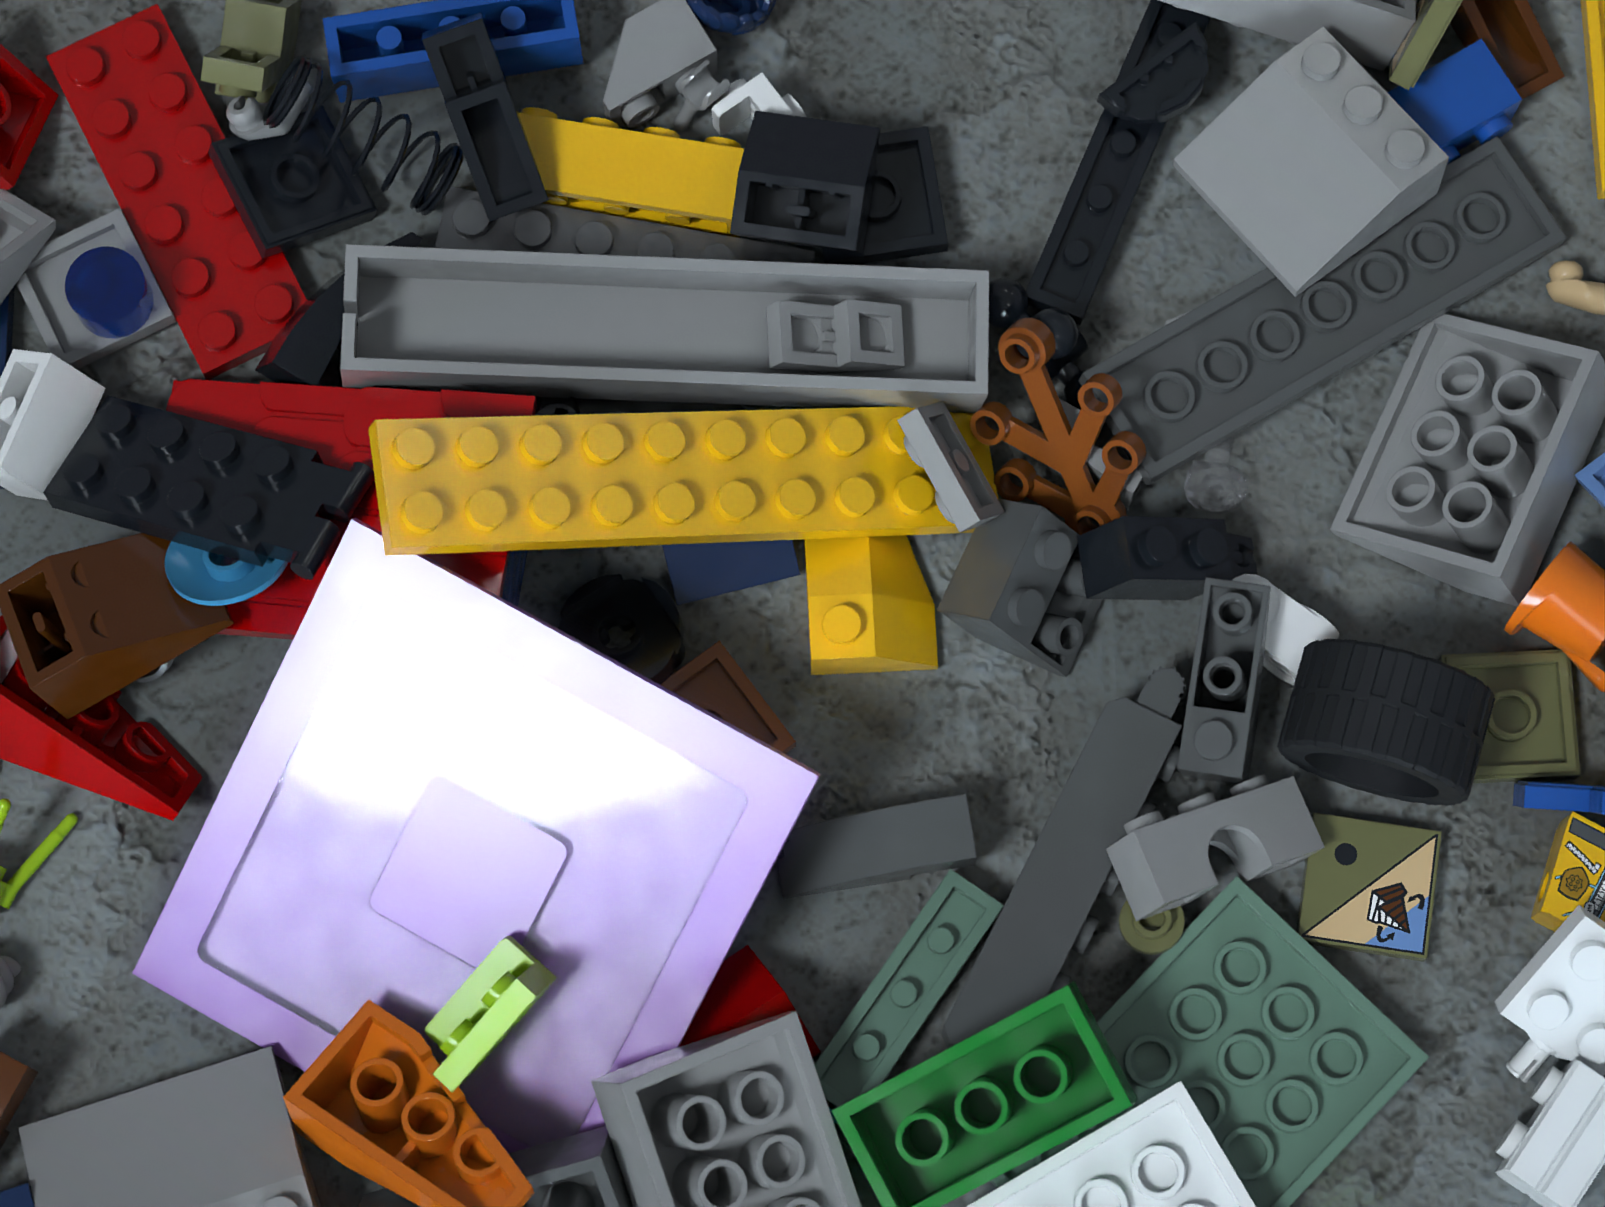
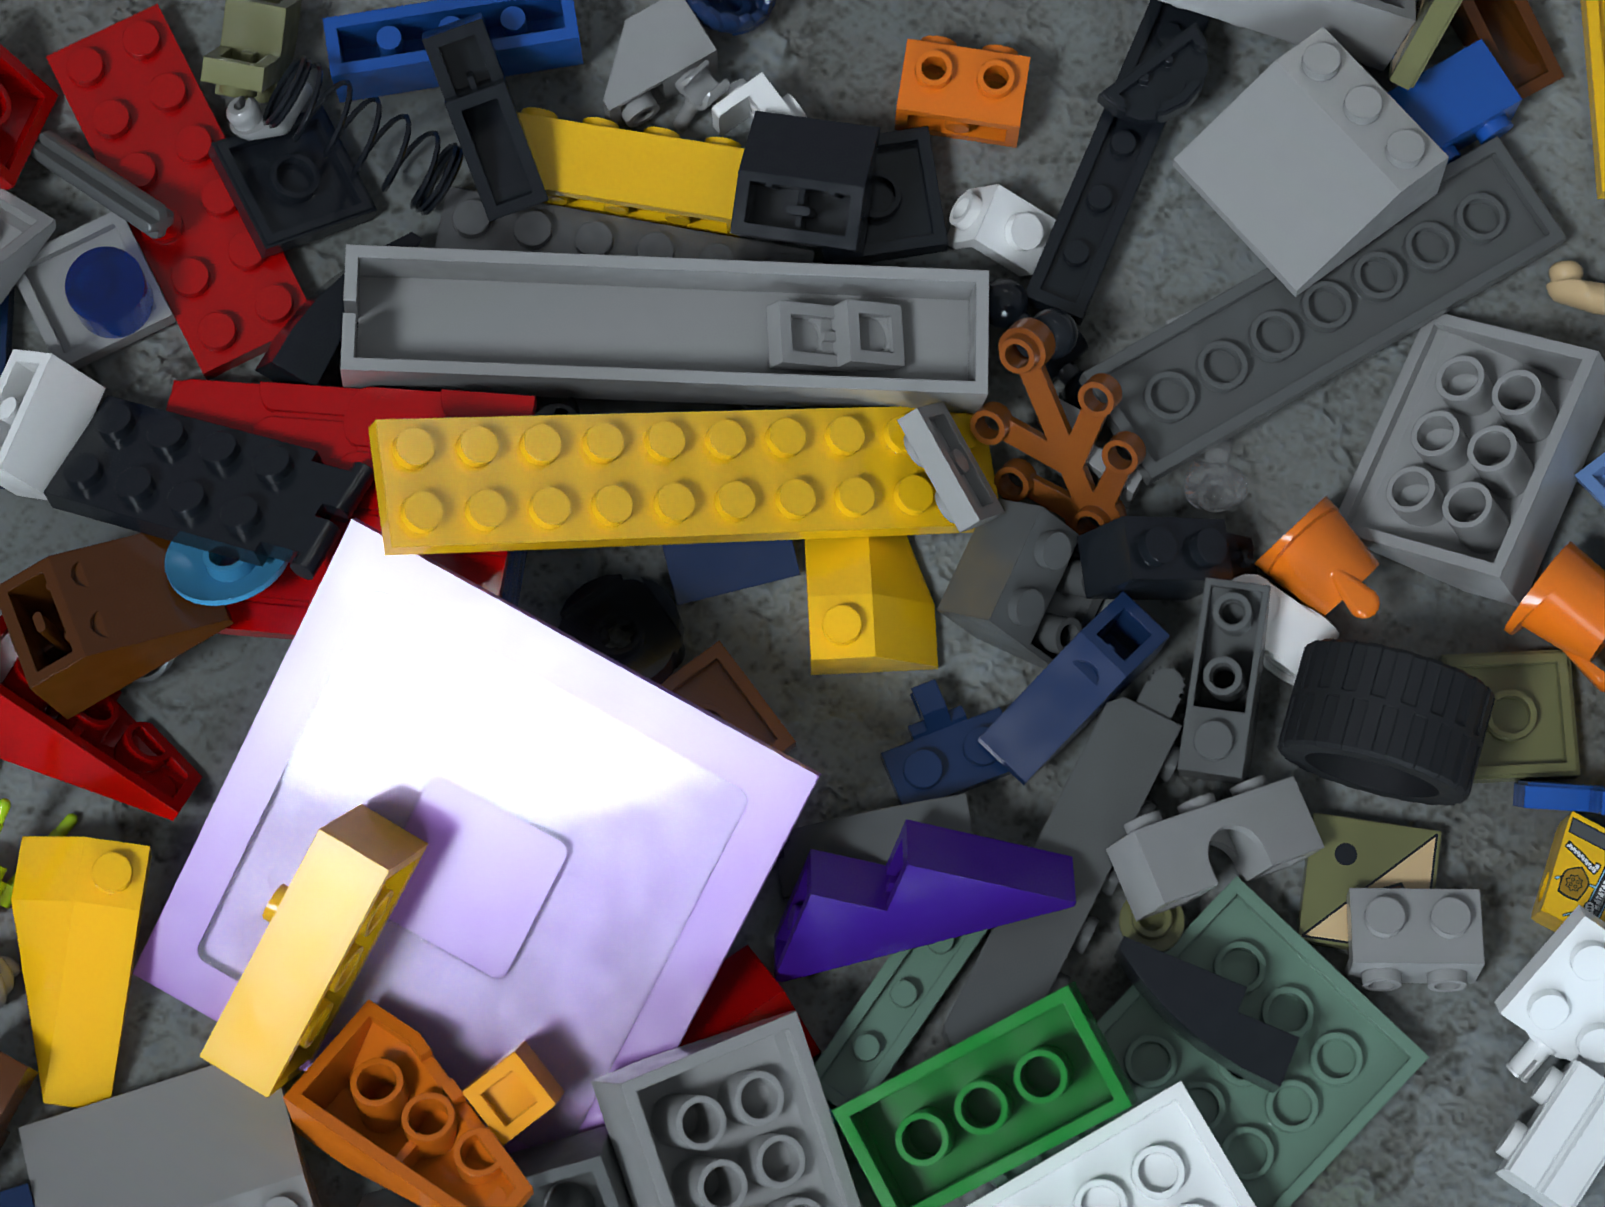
(77, 944): none -> yellow wedge
(102, 184): none -> dark grey axle
(313, 949): none -> yellow brick
(486, 1009): lime bracket -> none
(513, 1092): none -> light orange panel
(928, 892): none -> dark purple slope
(943, 751): none -> dark blue hinge
(962, 90): none -> orange brick
(1000, 227): none -> white bracket
(1074, 687): none -> dark blue slope
(1207, 1015): none -> black slope
(1323, 563): none -> orange hat
(1414, 938): none -> light grey bracket

